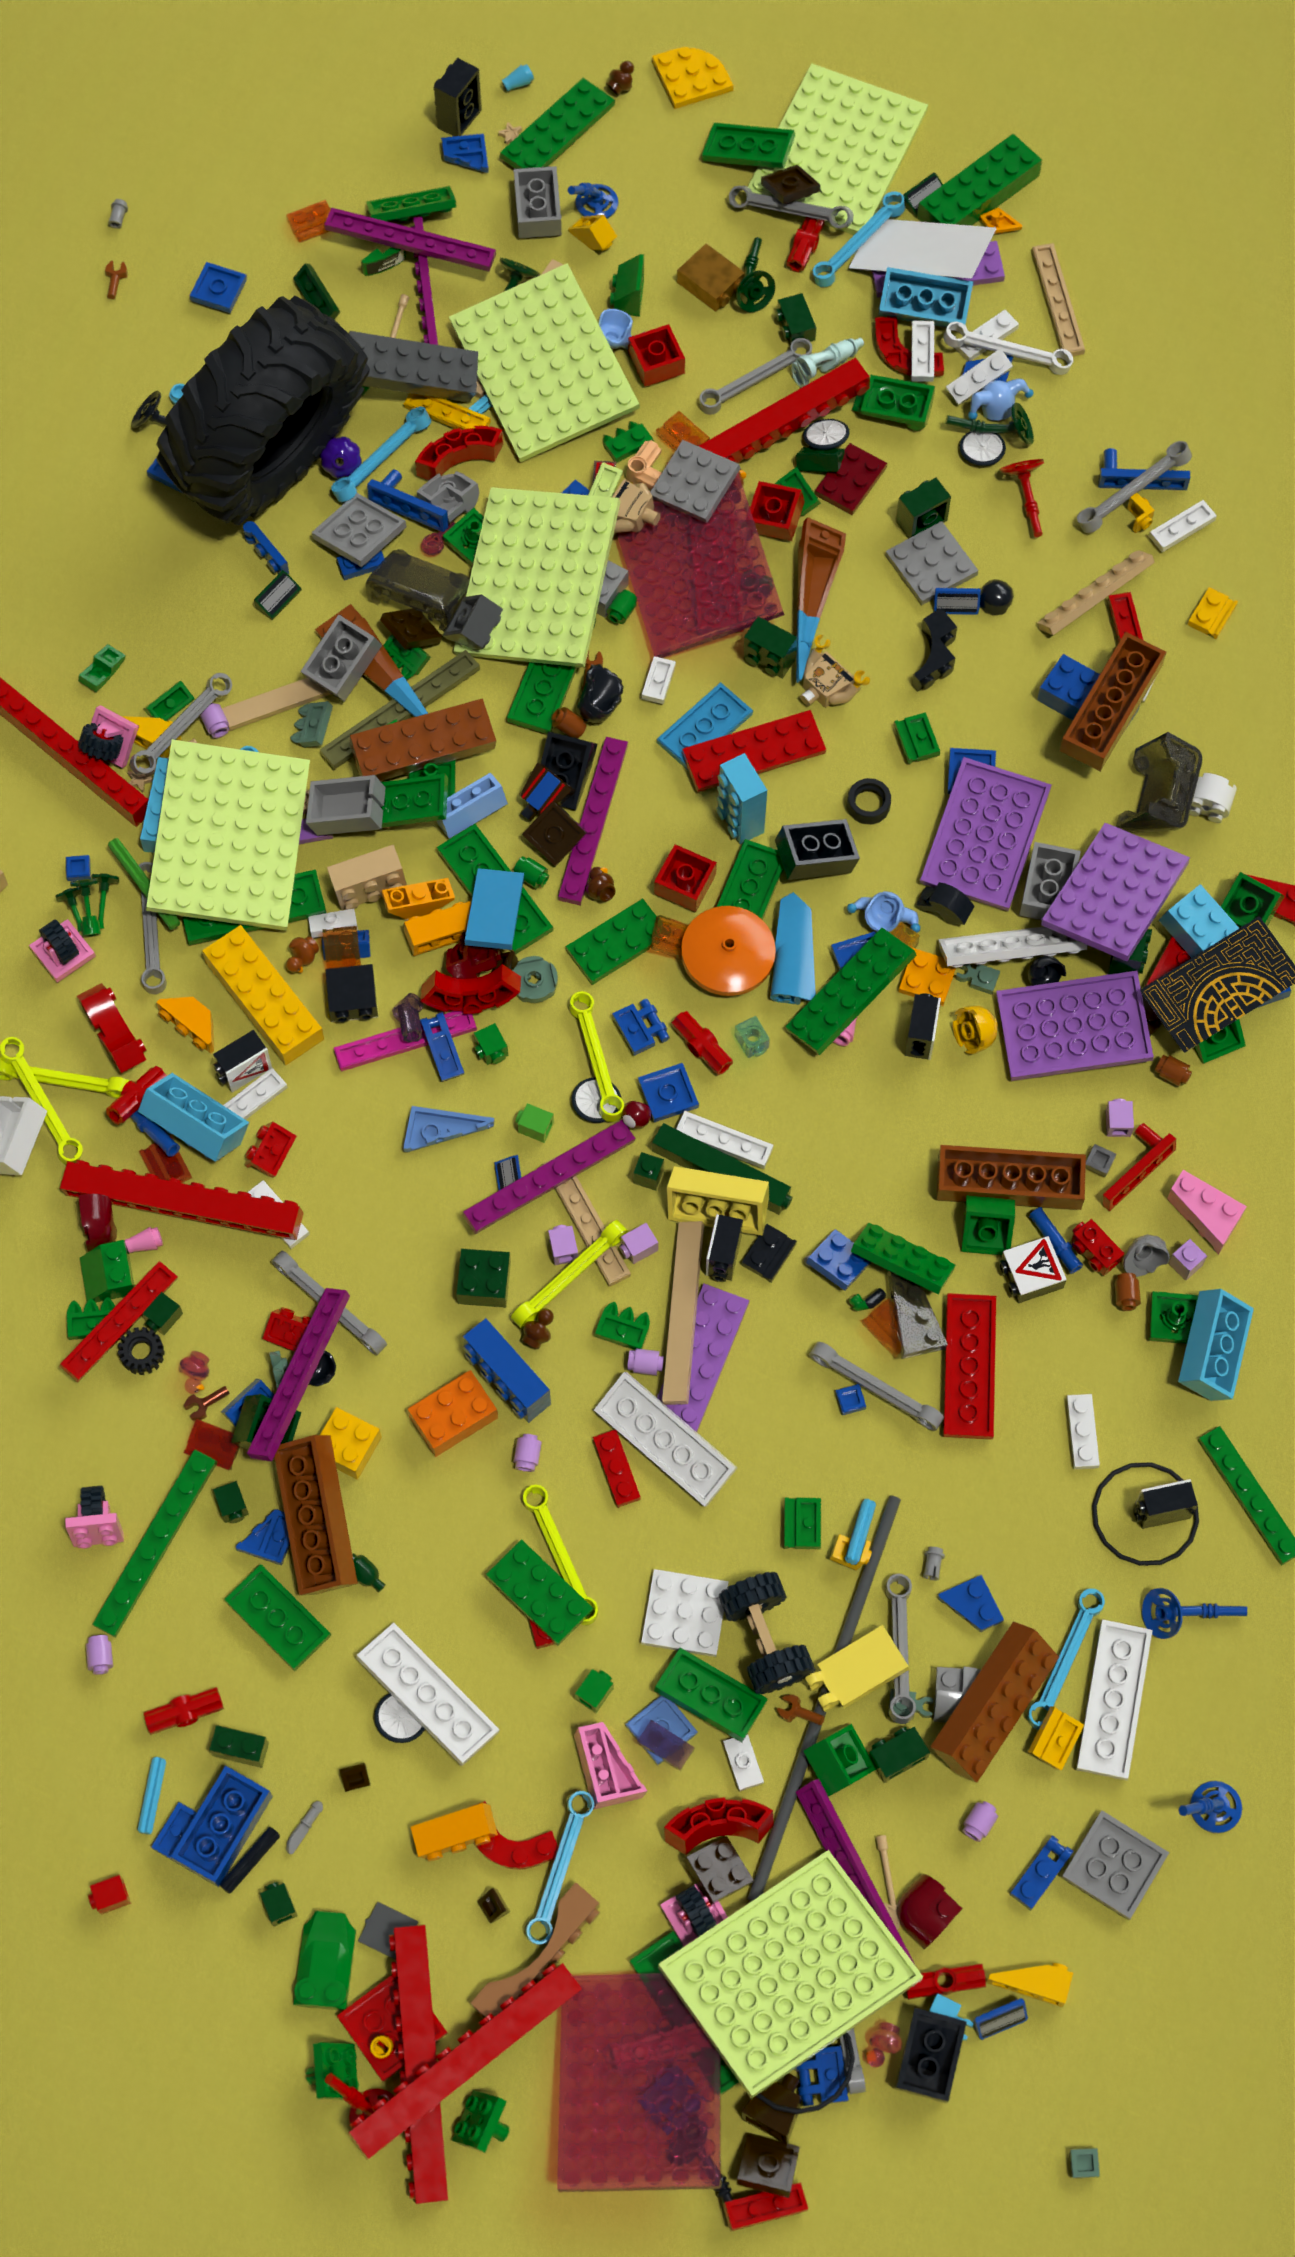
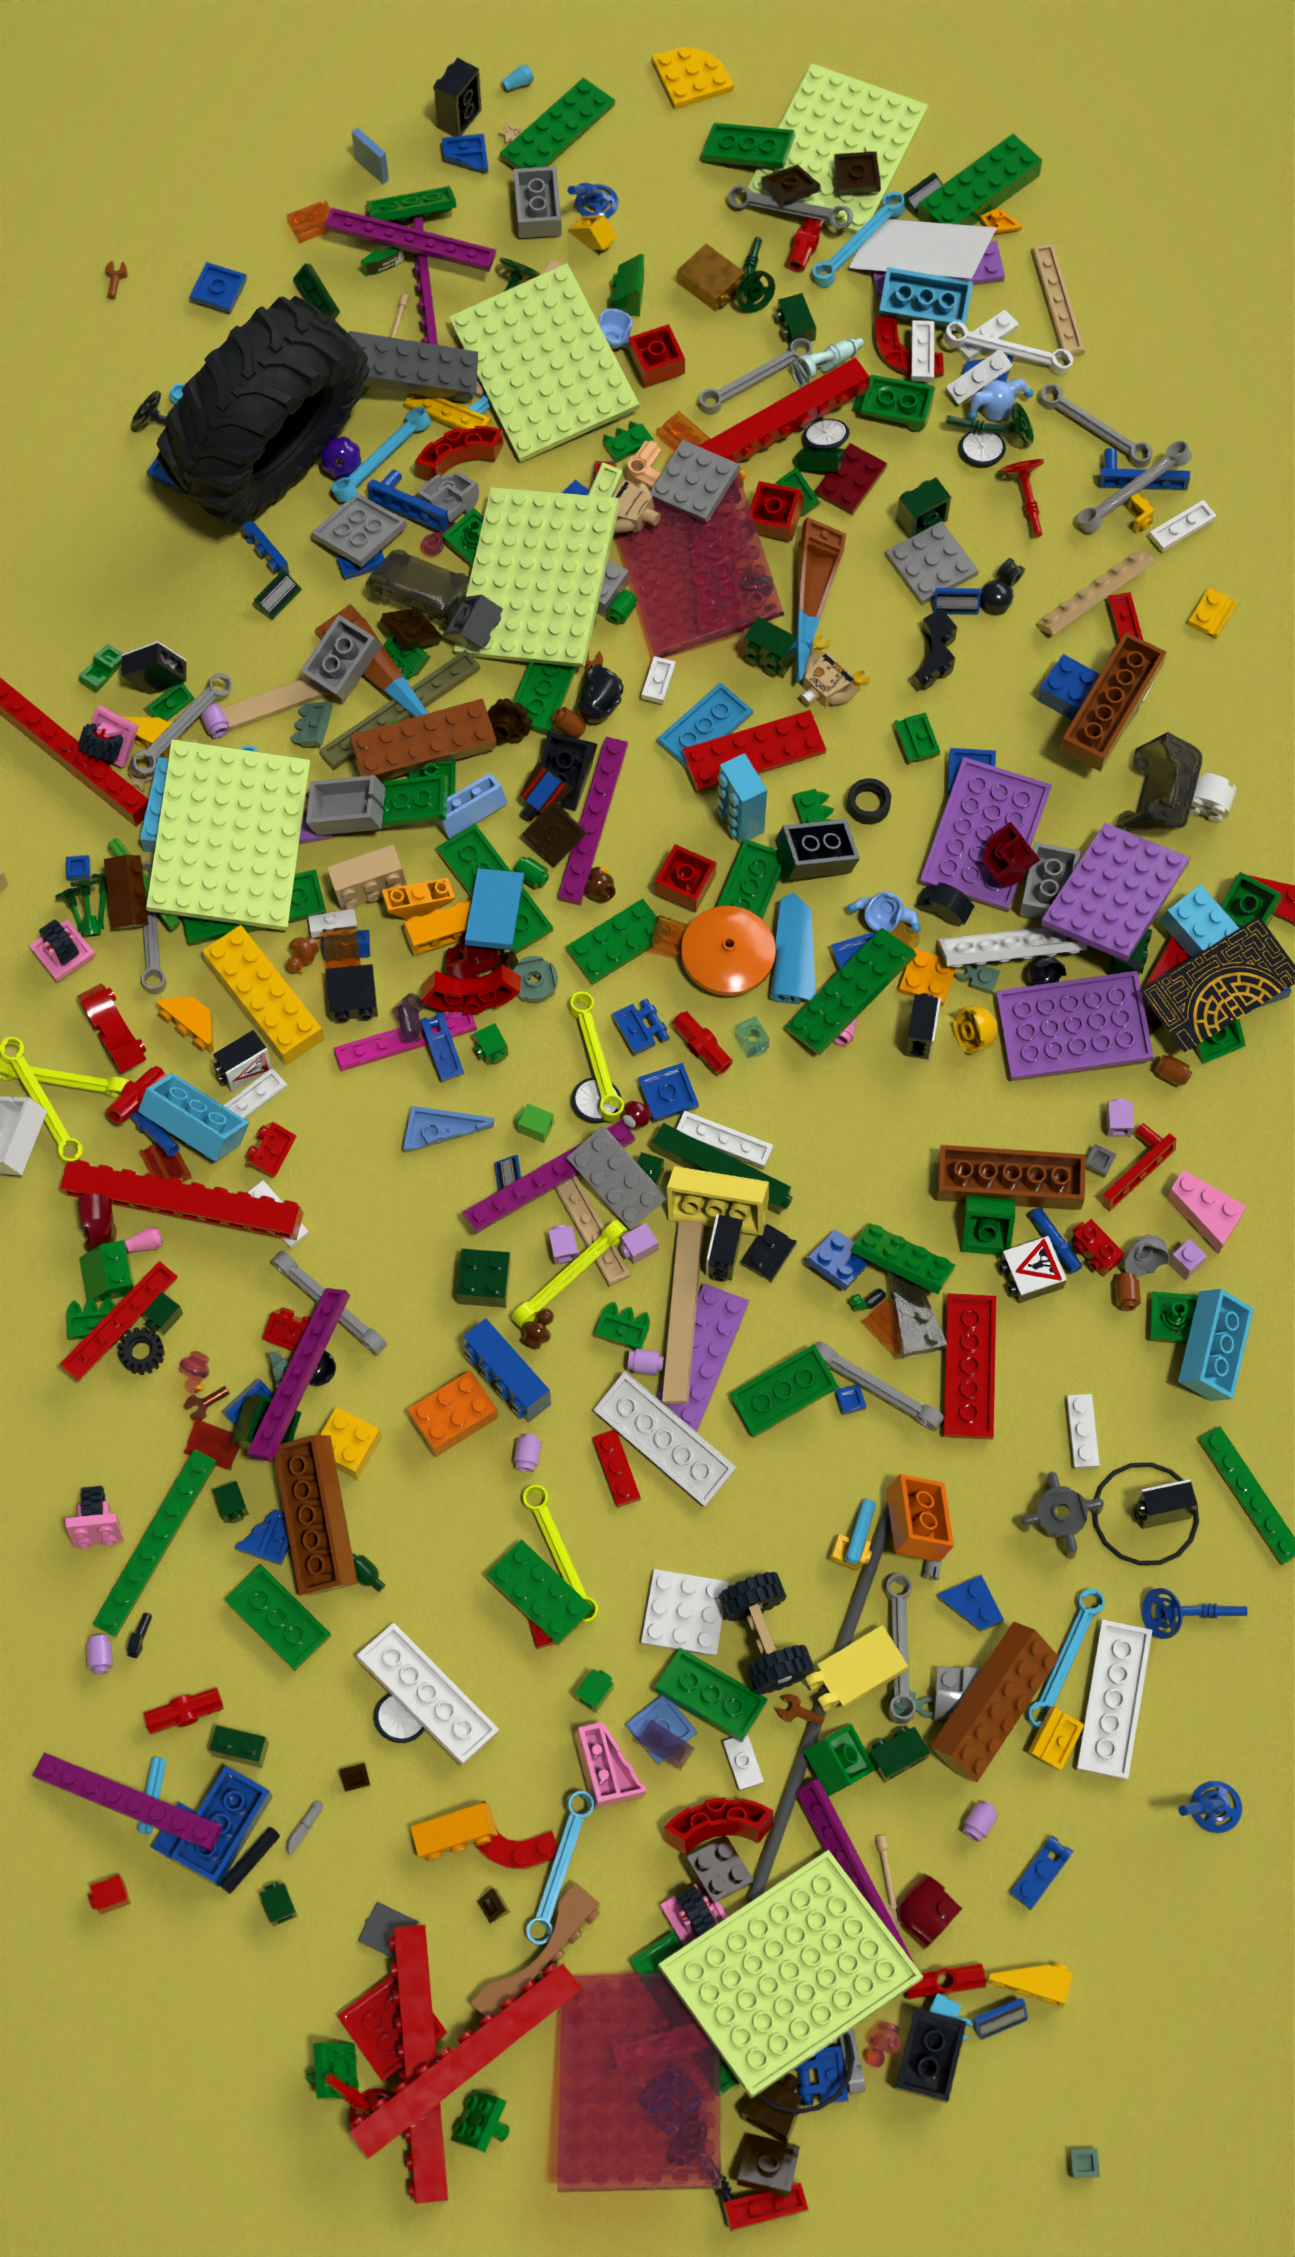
(119, 208): light grey pin -> none
(126, 891): none -> reddish brown brick
(128, 1802): none -> magenta plate
(136, 1640): none -> black bar
(153, 667): none -> black piece
(325, 1962): green slope -> none
(370, 155): none -> tile
(379, 2051): yellow hinge -> none
(509, 720): none -> dark brown plant
(616, 1177): none -> light grey plate
(621, 79): reddish brown animal -> none
(784, 1390): none -> green plate
(802, 1523): green plate -> none
(809, 806): none -> green plate
(857, 172): none -> dark brown plate
(919, 1518): none -> orange brick
(1008, 855): none -> dark red brick
(1010, 572): none -> pearl dark grey wheel
(1057, 1526): none -> dark grey plate
(1095, 426): none -> light grey piece
(1115, 1865): light grey plate -> none

